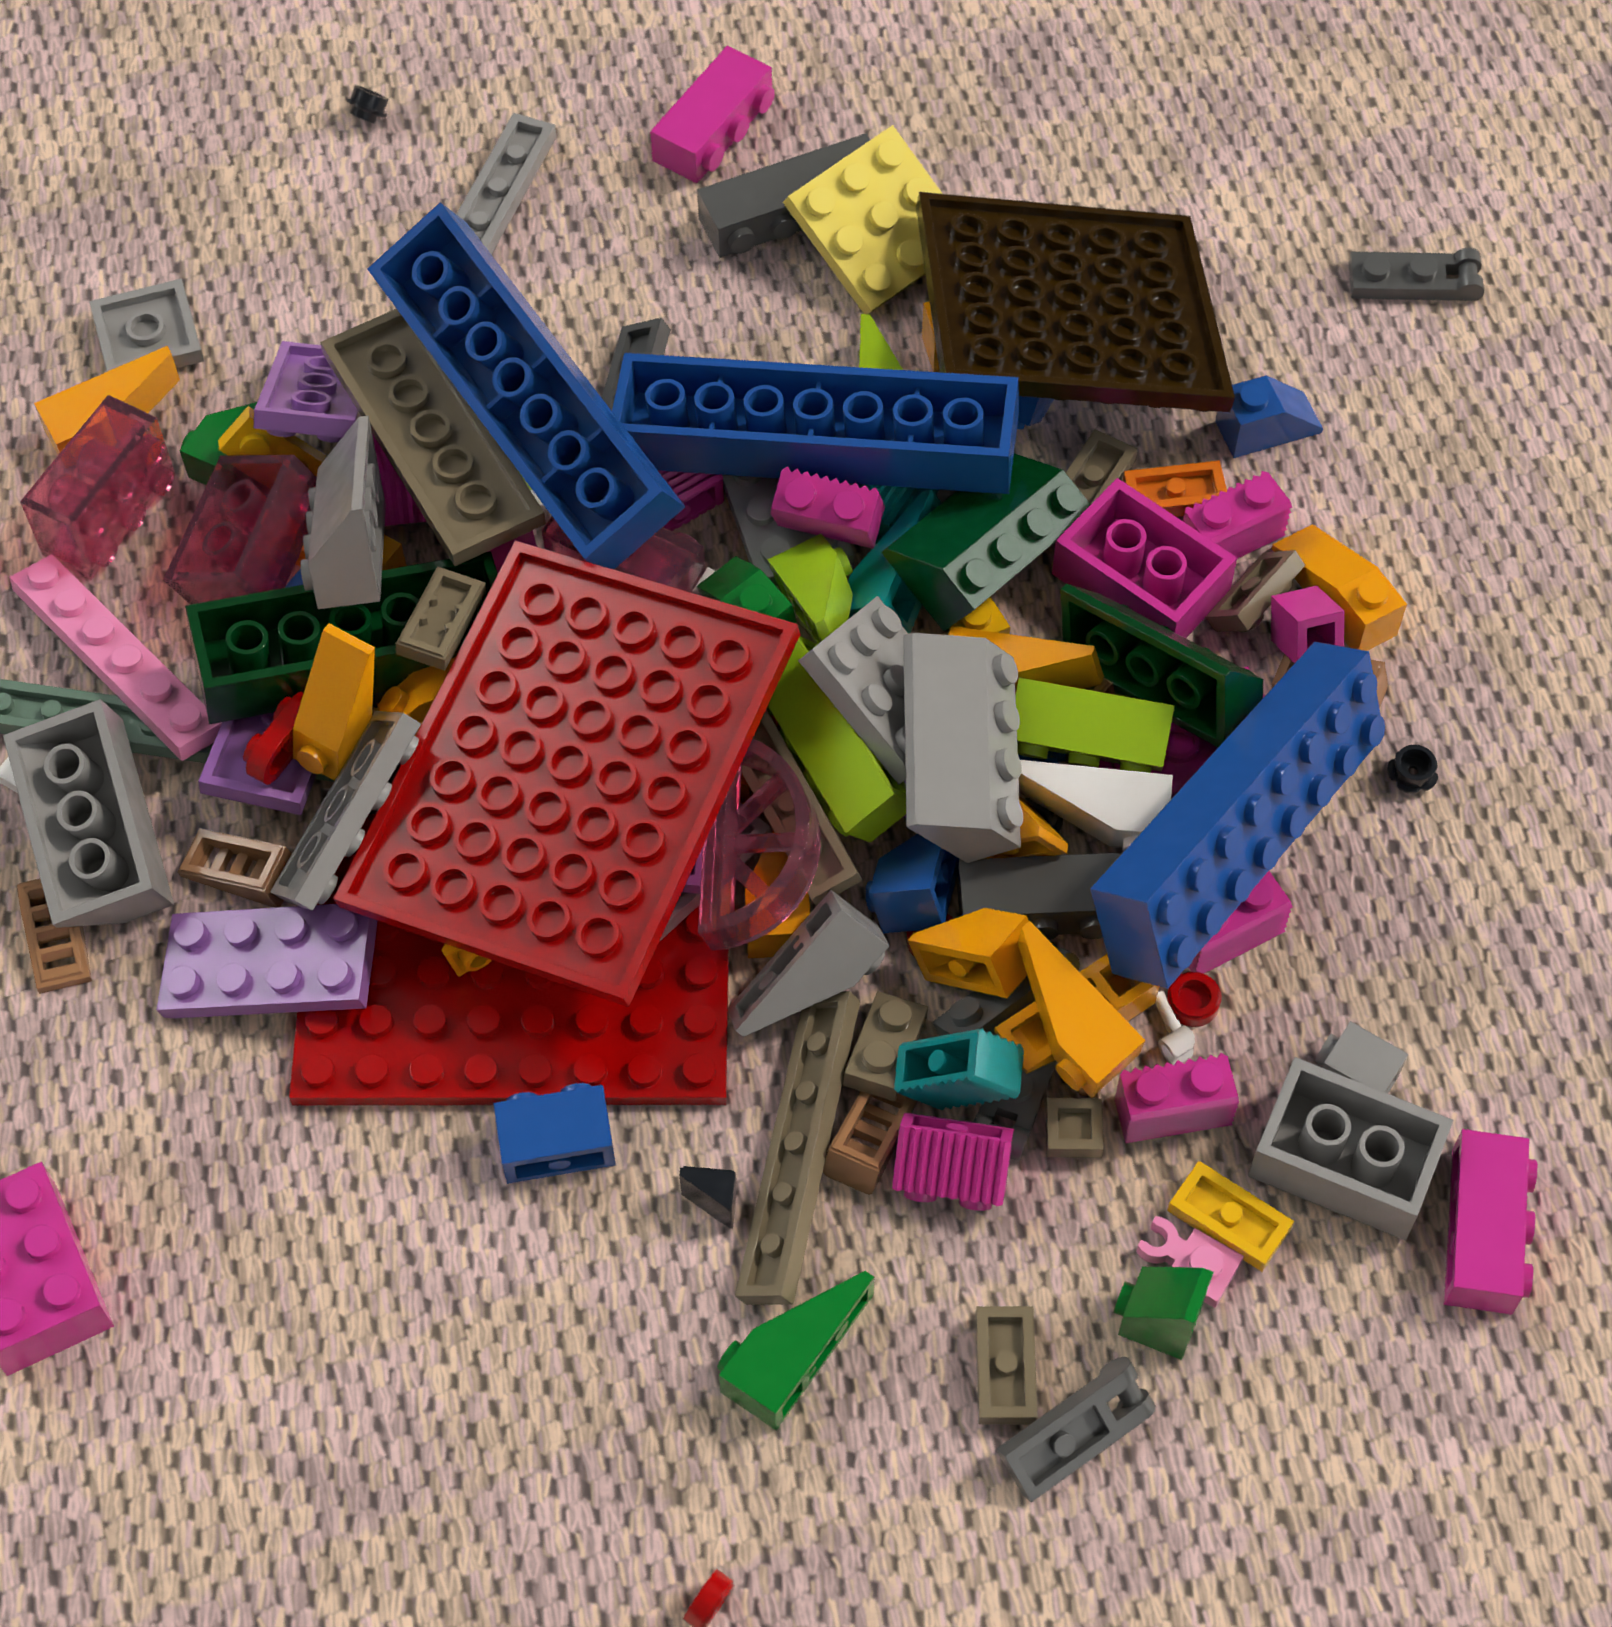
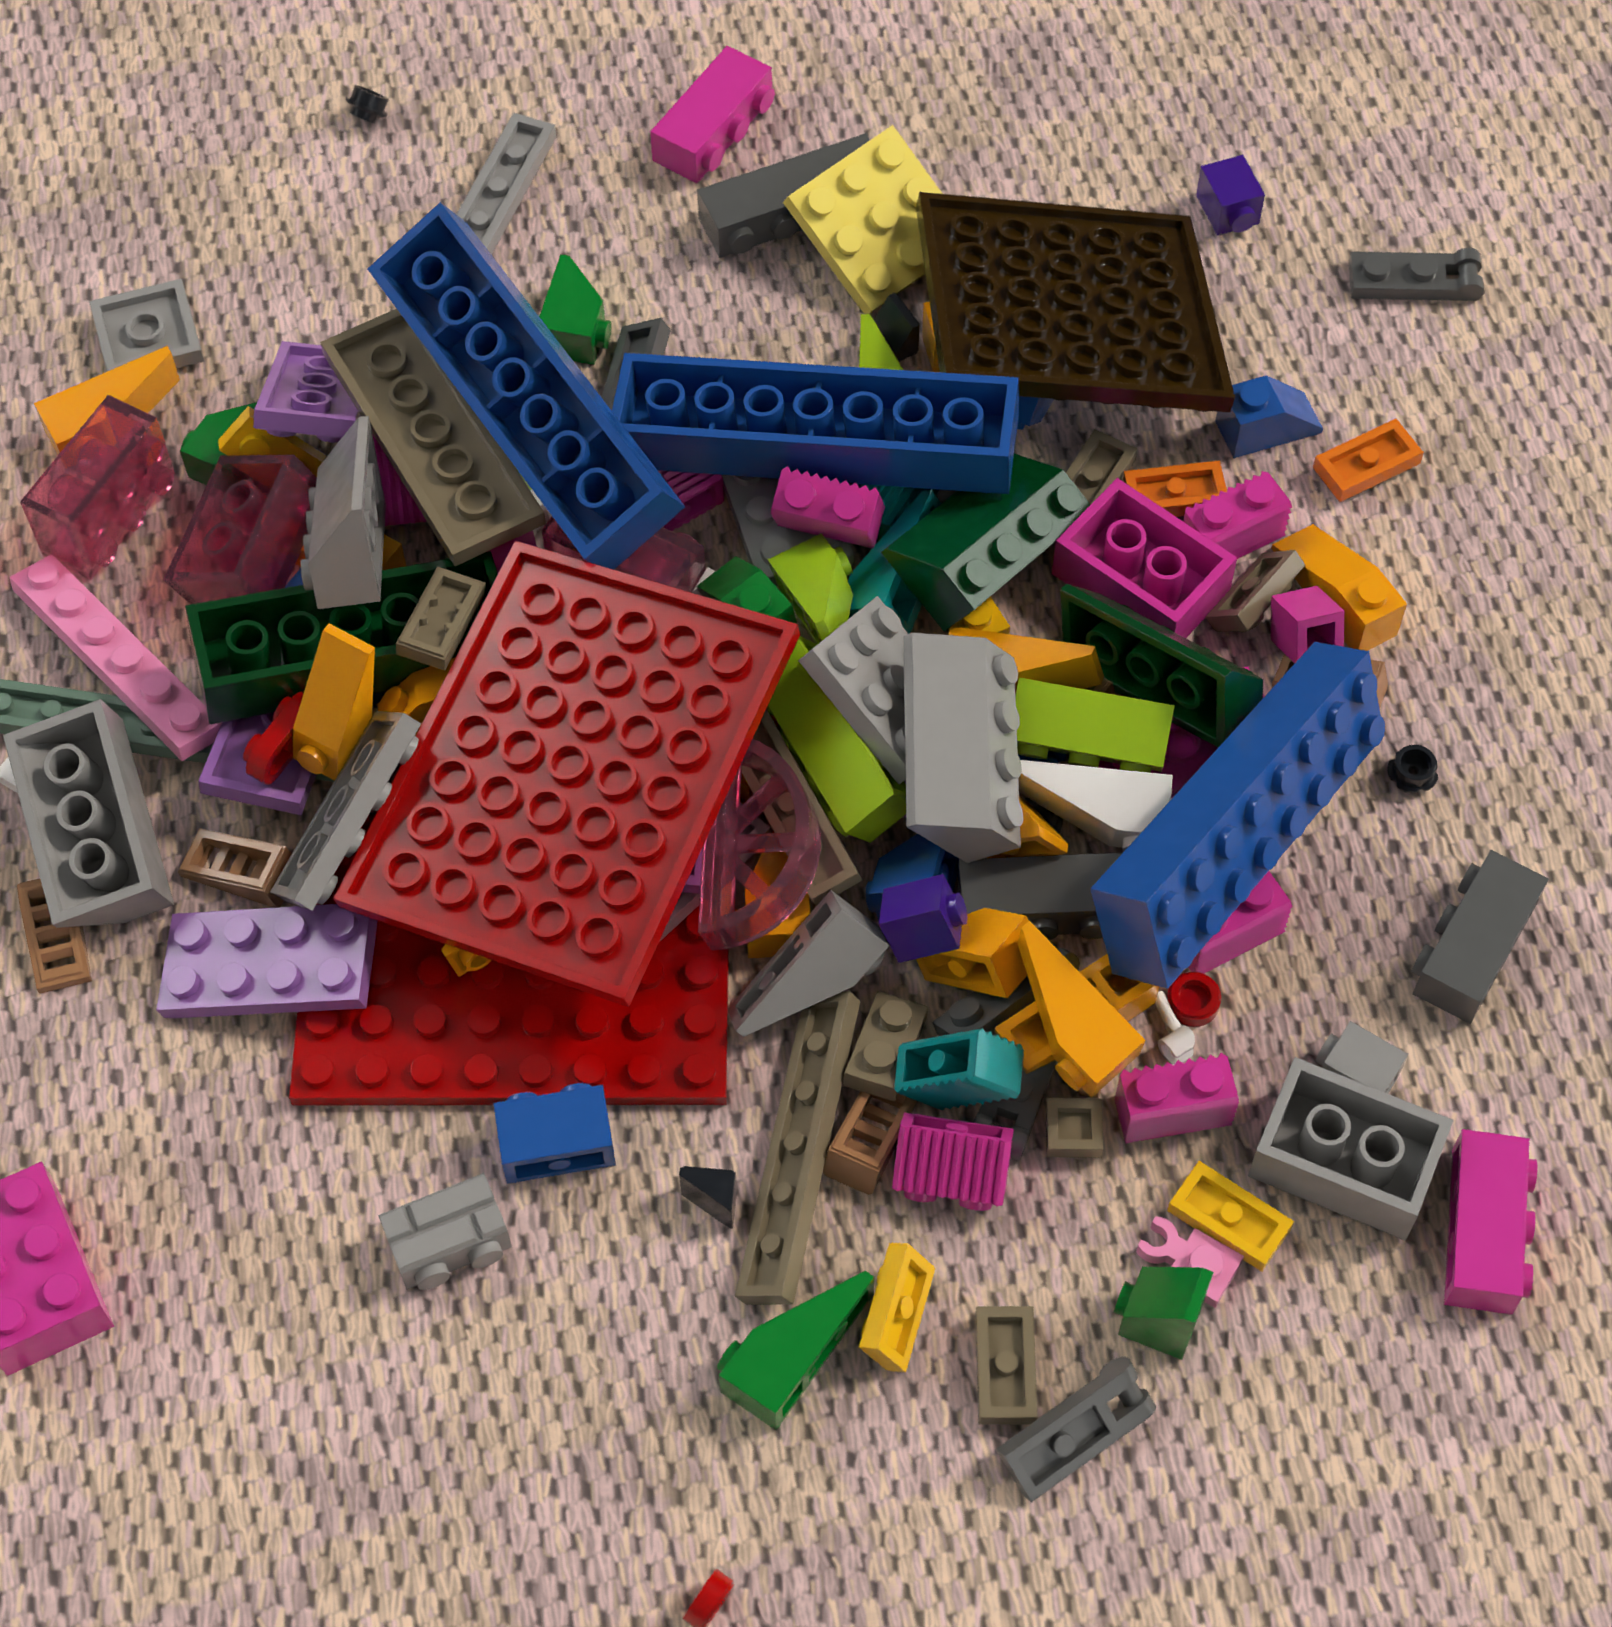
(446, 1233): none -> light grey brick
(575, 313): none -> green slope
(897, 1307): none -> yellow plate
(898, 327): none -> black slope
(922, 918): none -> dark purple brick
(1230, 195): none -> dark purple brick
(1368, 460): none -> orange plate
(1477, 935): none -> dark grey brick

